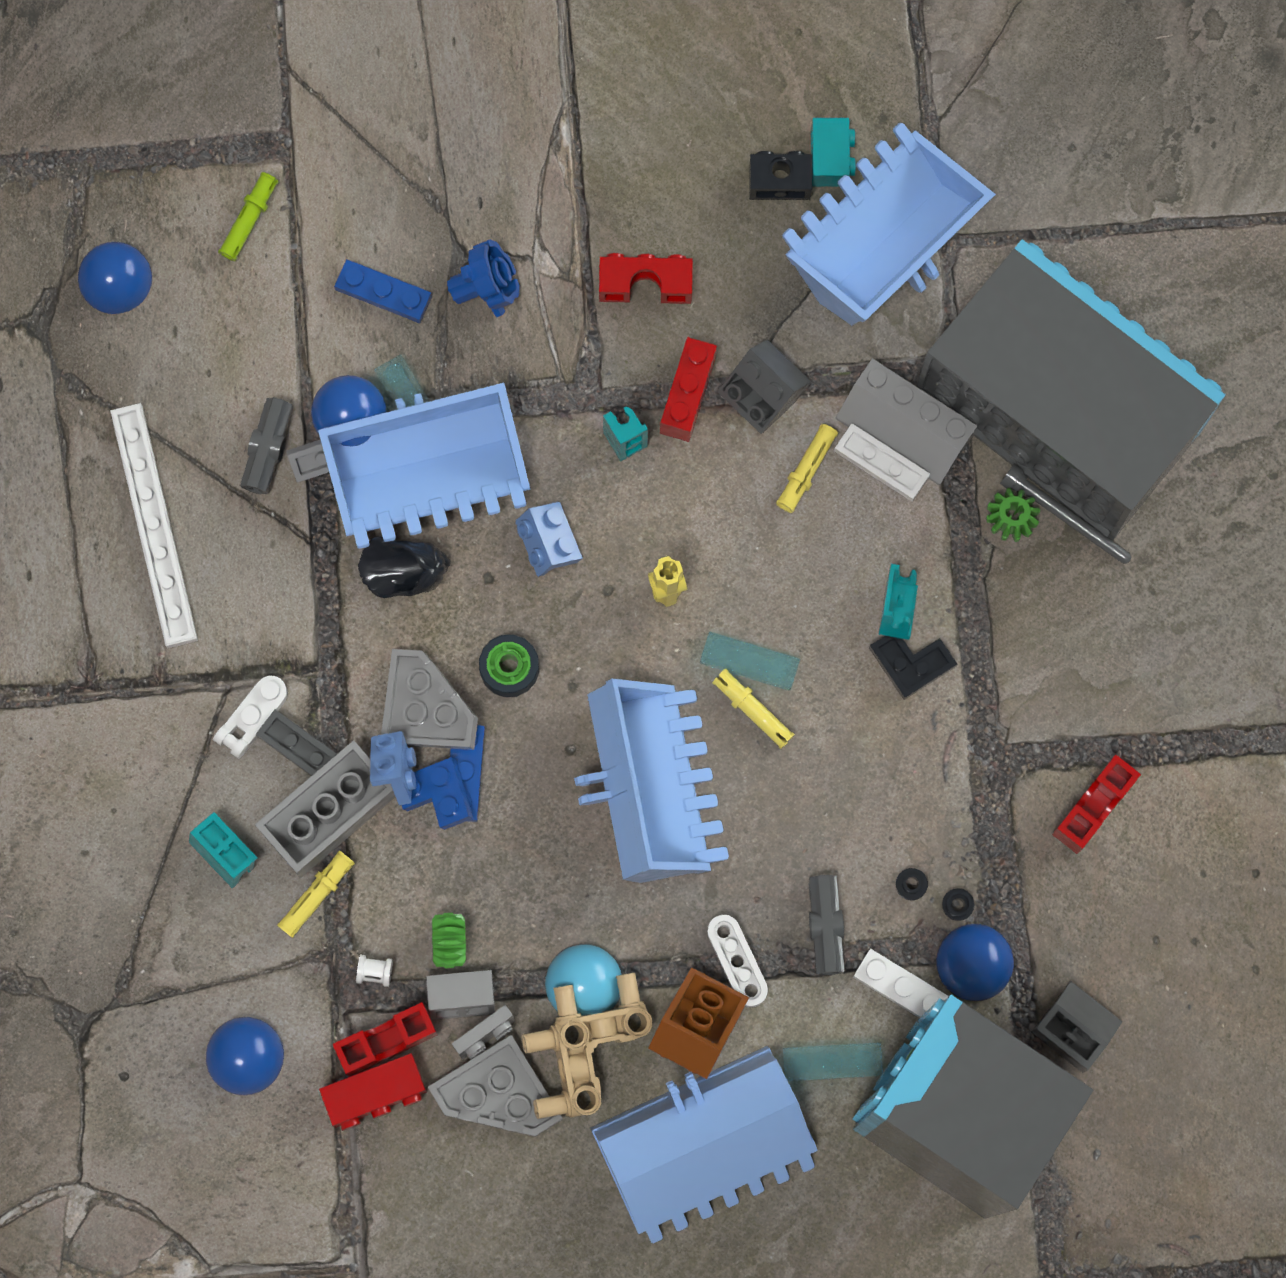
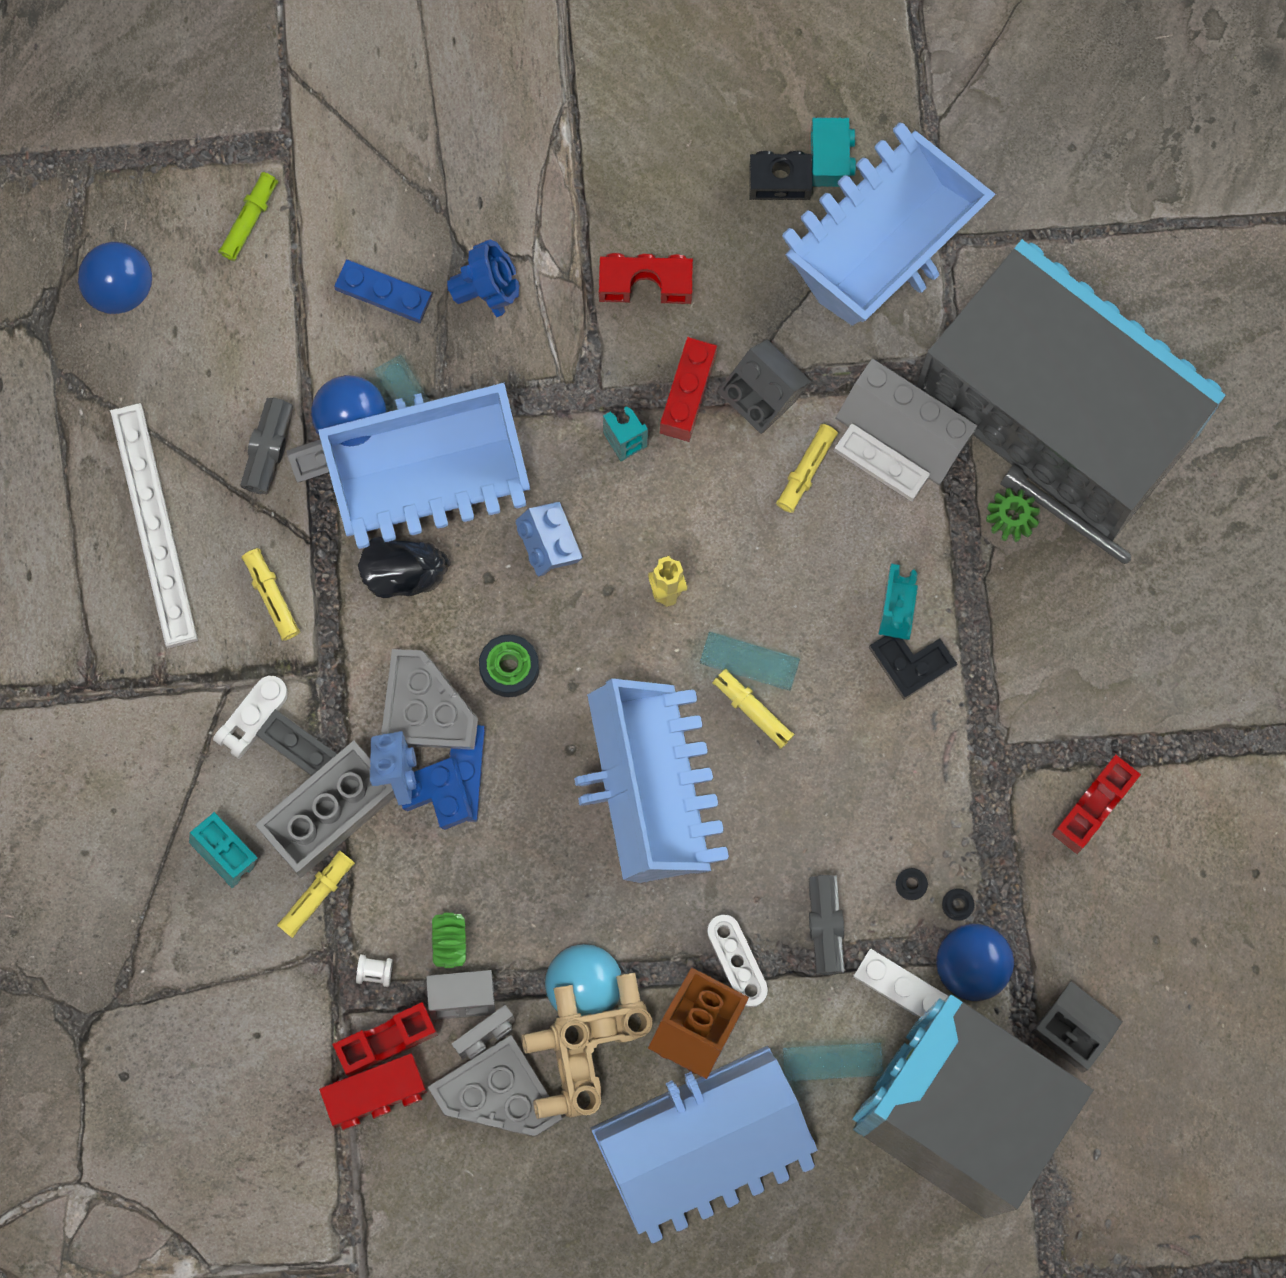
(244, 1056): blue piece -> none
(269, 591): none -> light yellow pin

